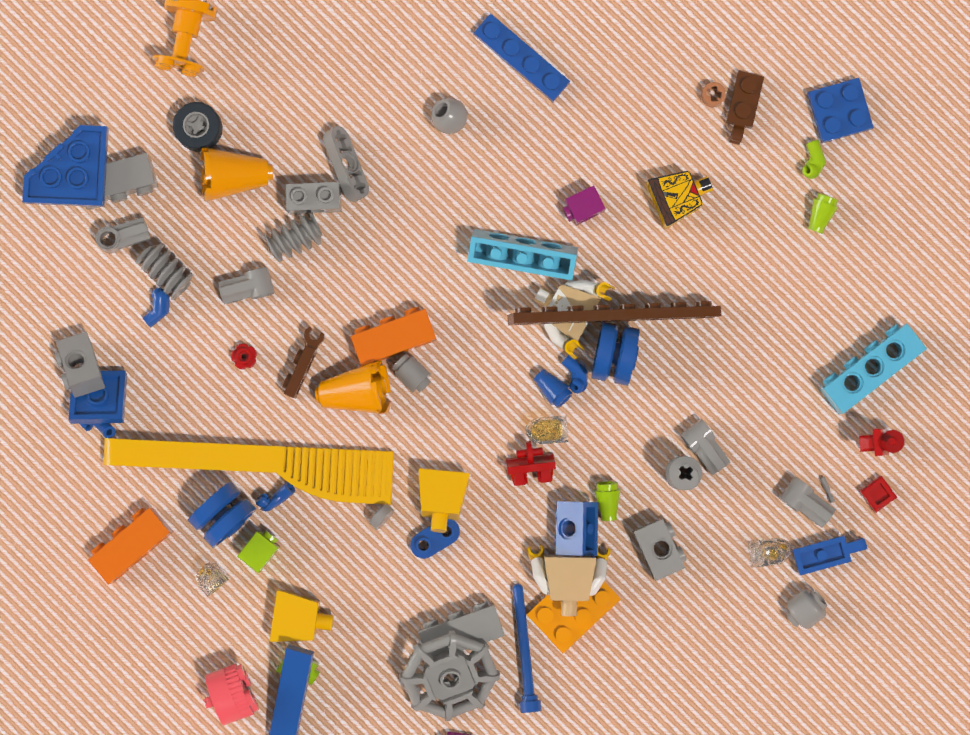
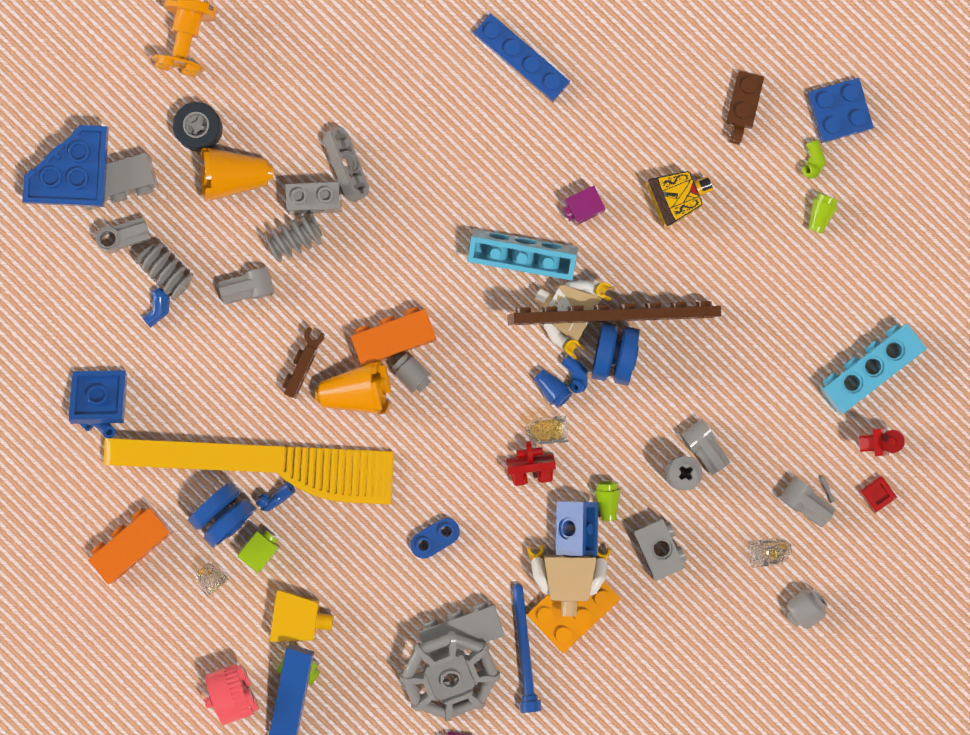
(86, 377): light grey brick -> none
(236, 356): red plate -> none
(381, 516): light grey tile -> none
(442, 496): yellow torso -> none
(449, 115): light grey piece -> none
(719, 90): nougat bush -> none
(826, 554): blue plate -> none

